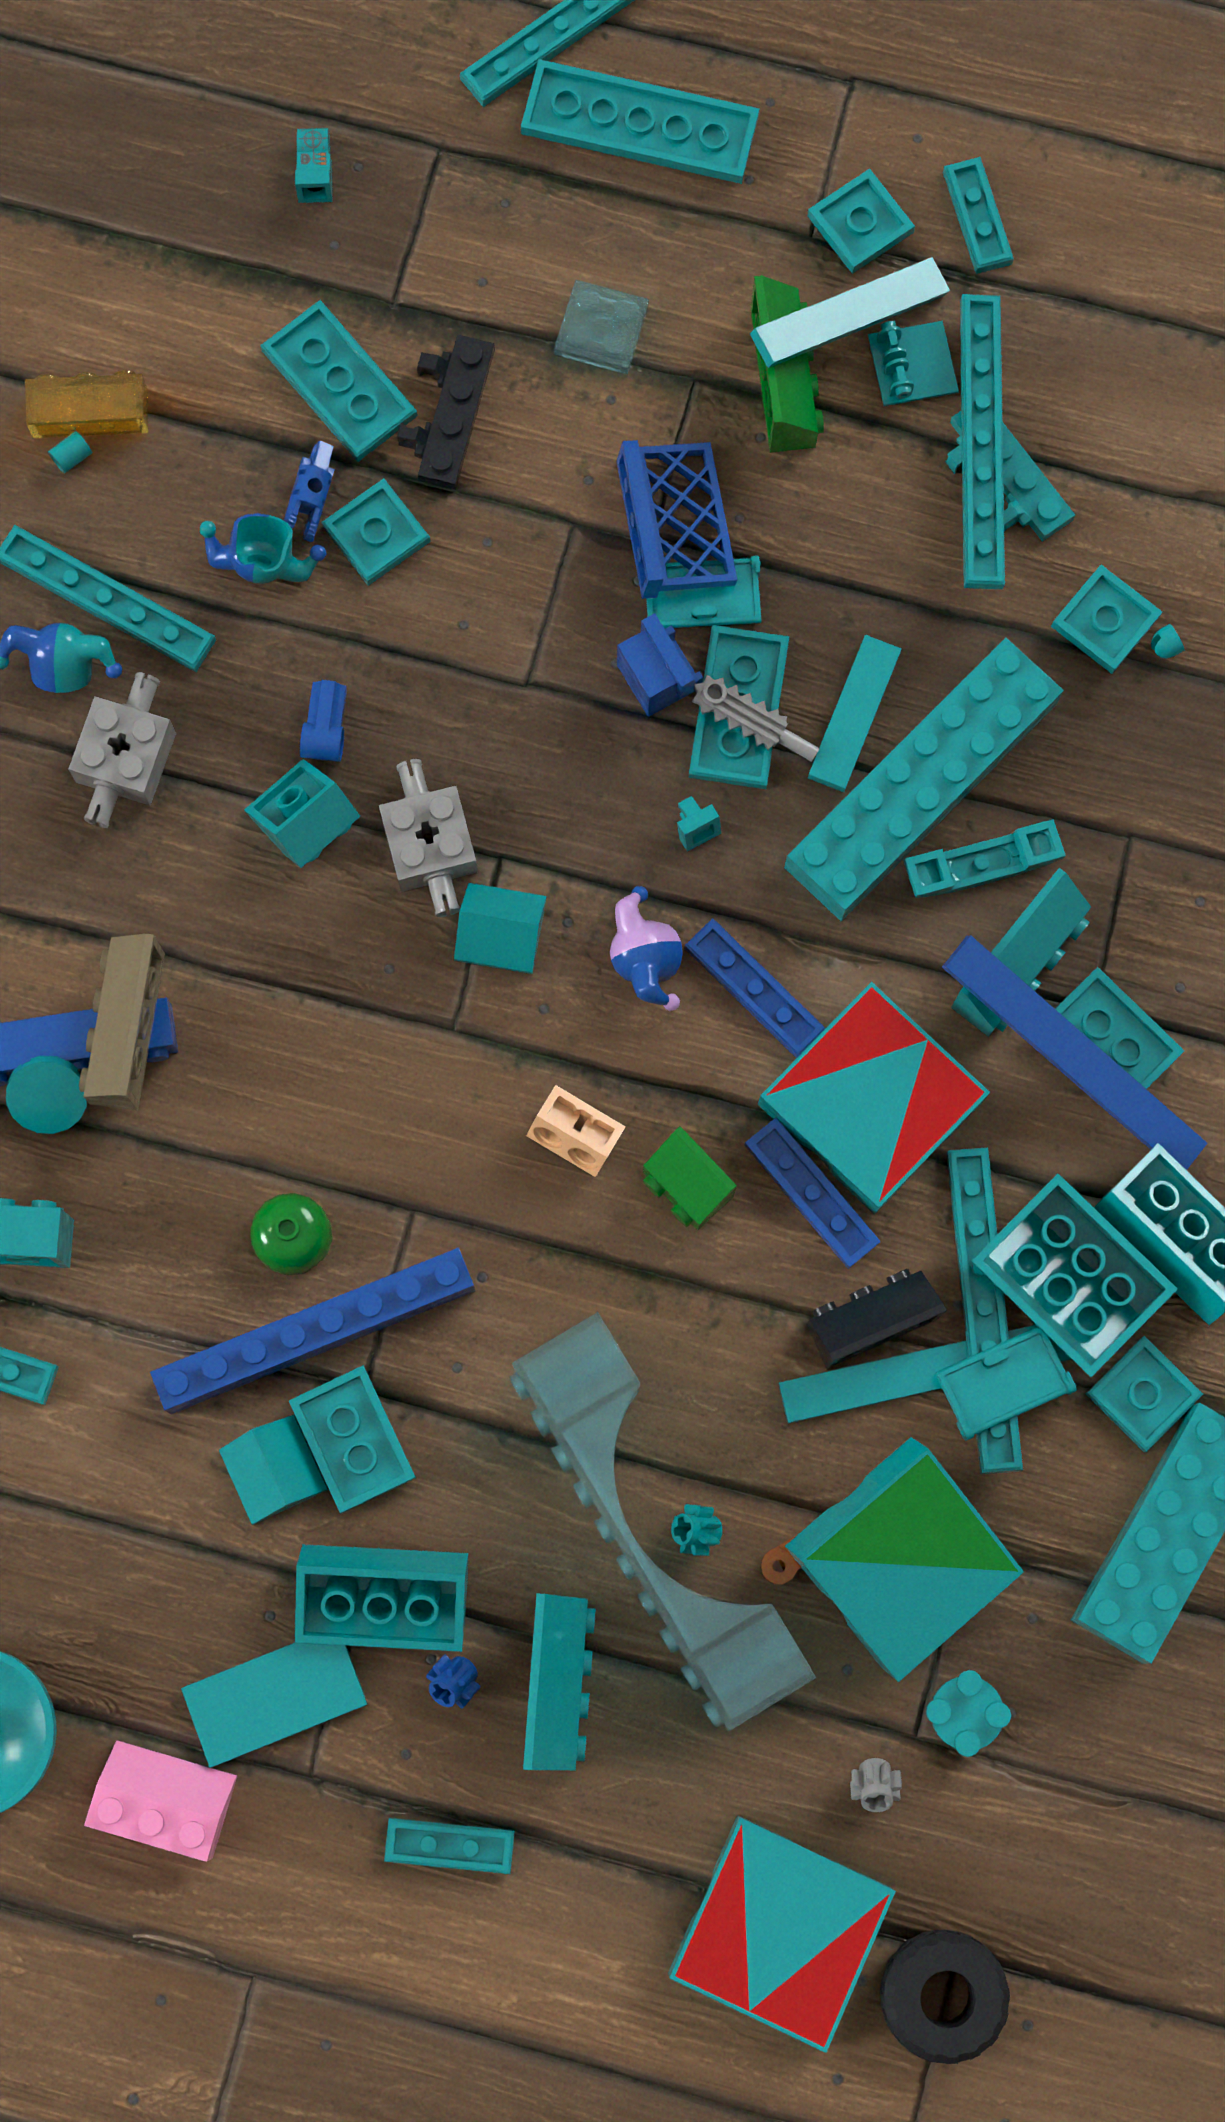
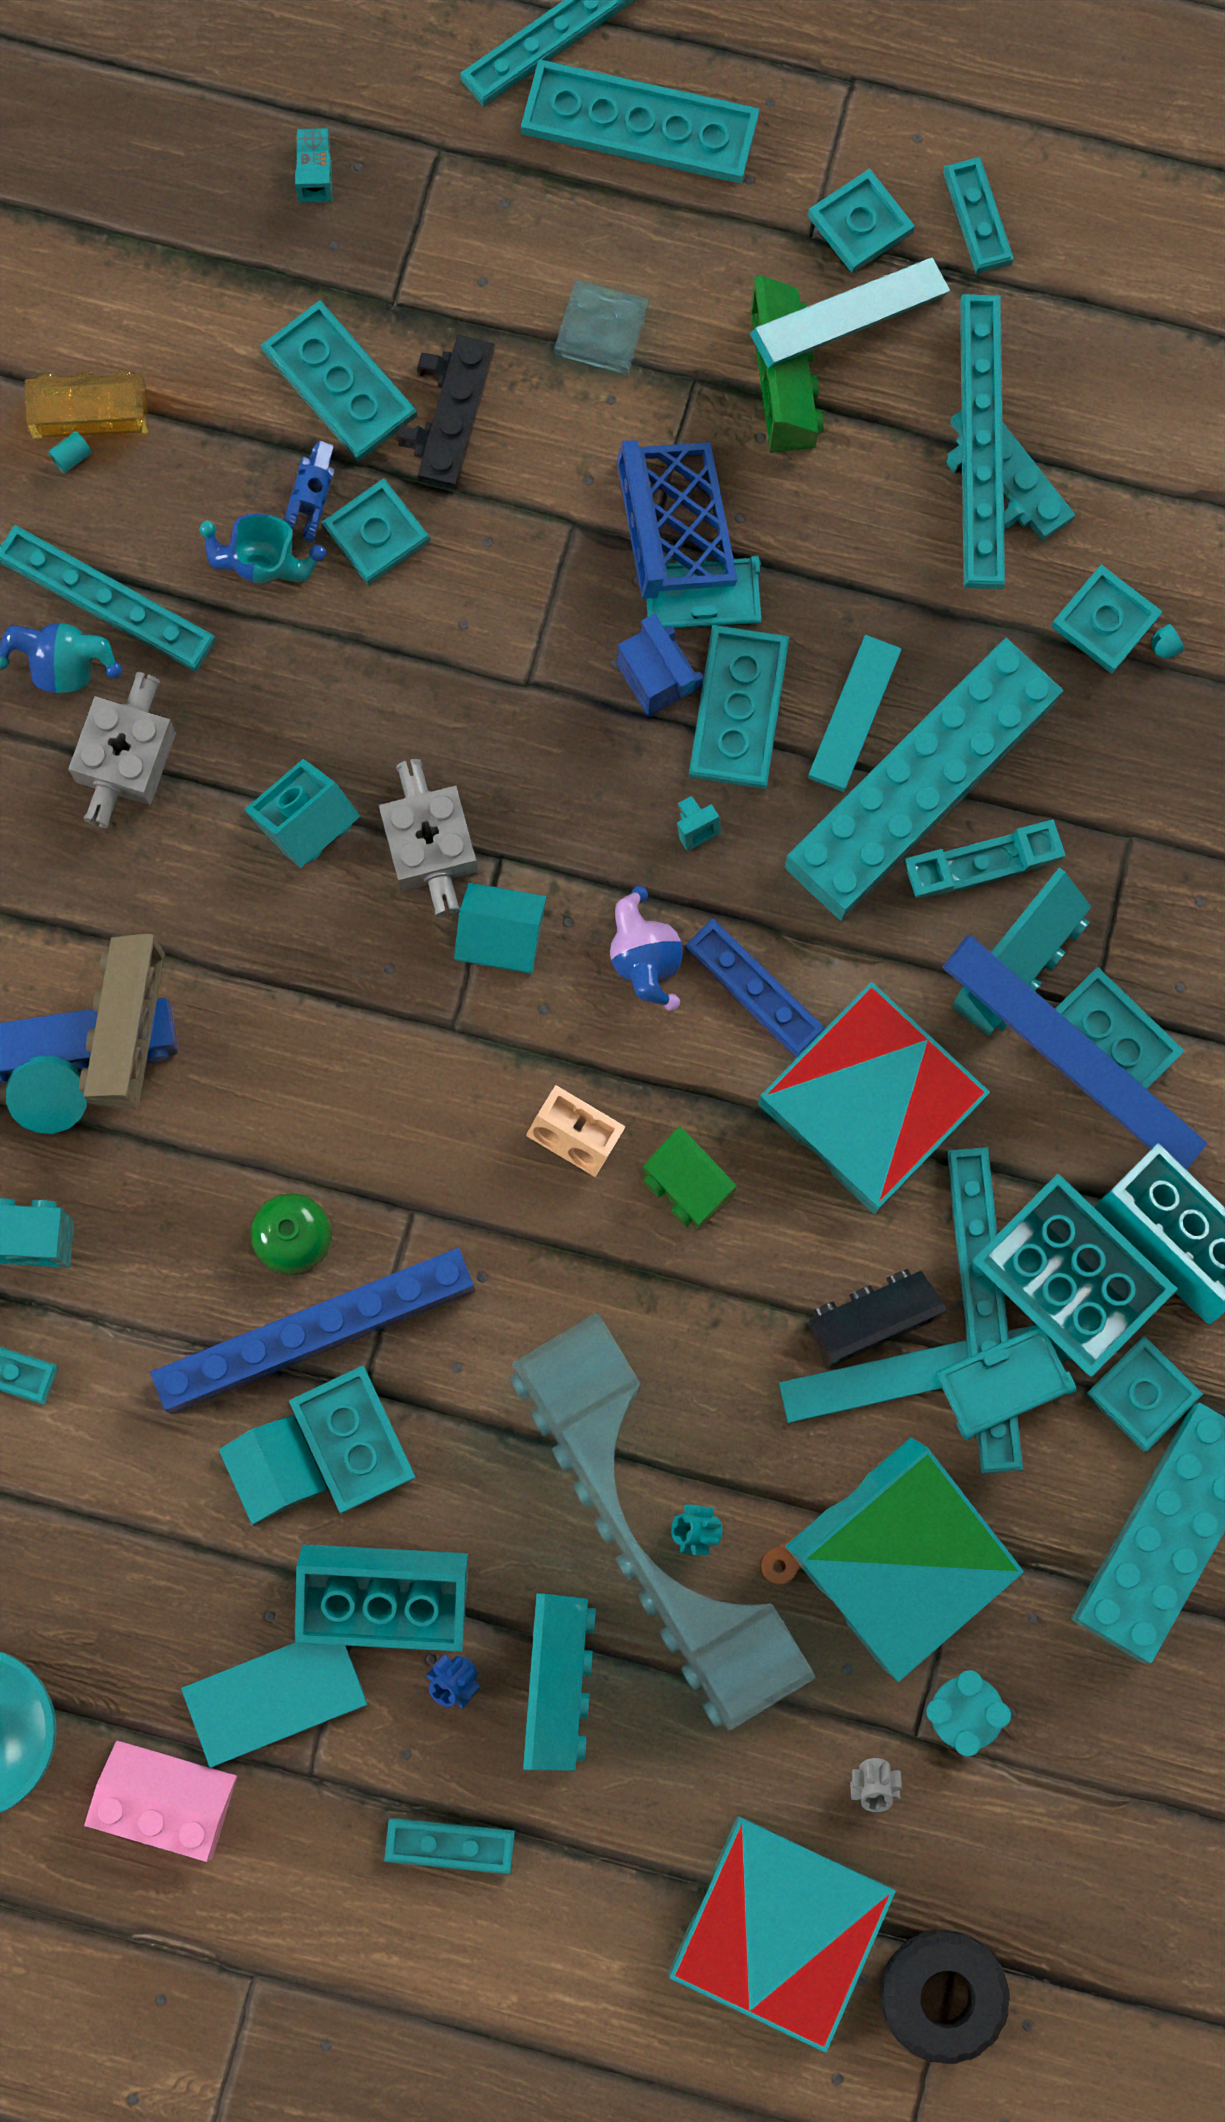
(323, 732): blue piece -> none
(750, 717): light grey piece -> none
(812, 1193): blue plate -> none
(912, 362): teal hinge -> none

